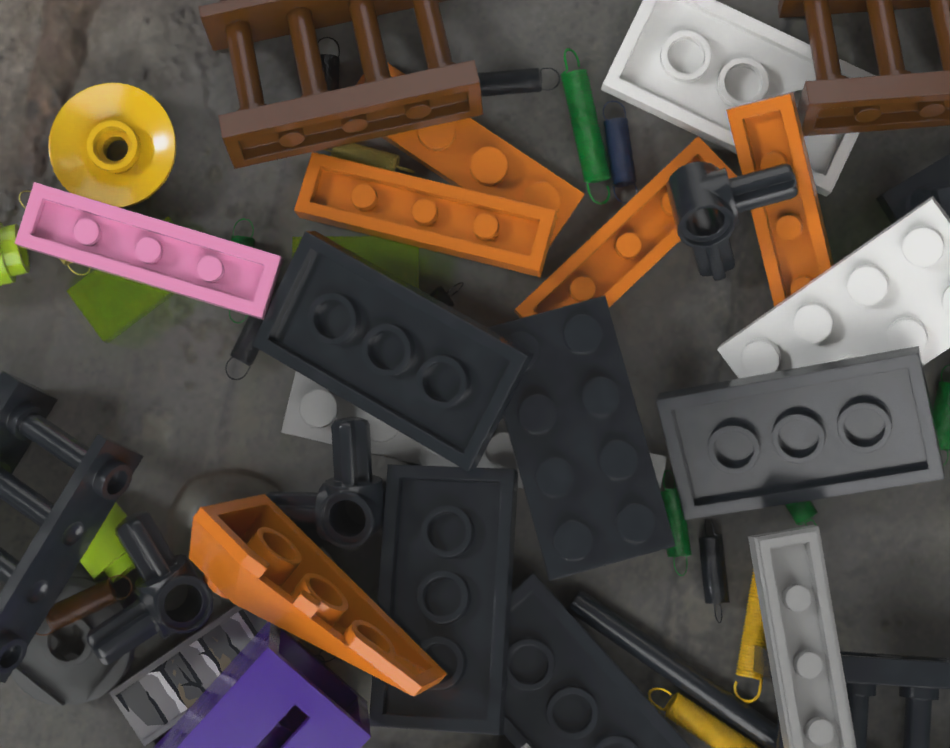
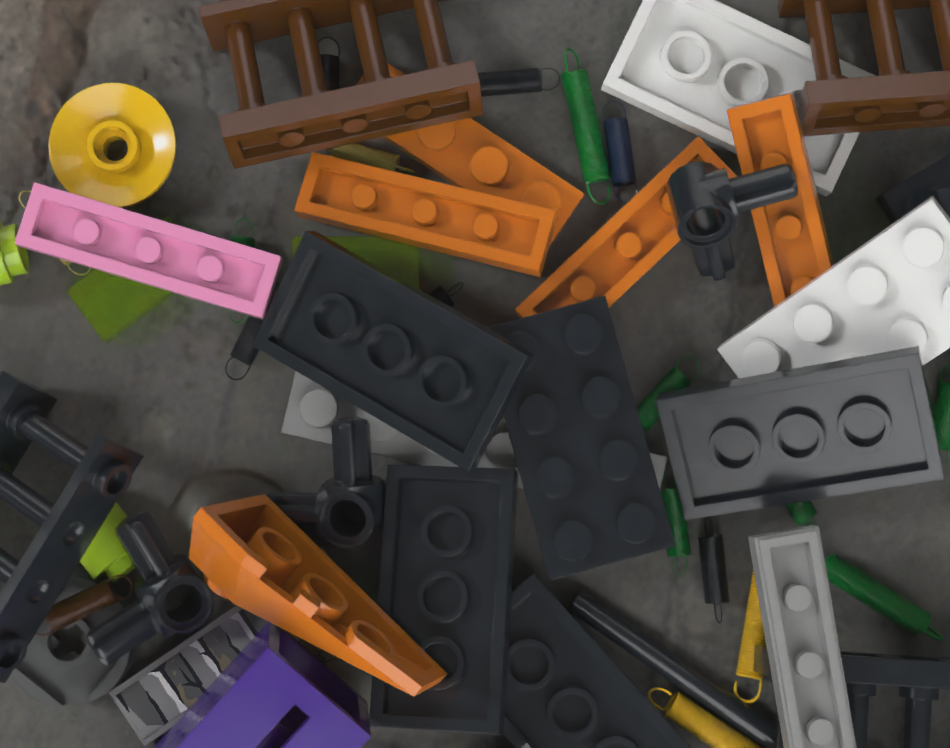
(671, 381): none -> green piece
(878, 597): none -> green piece

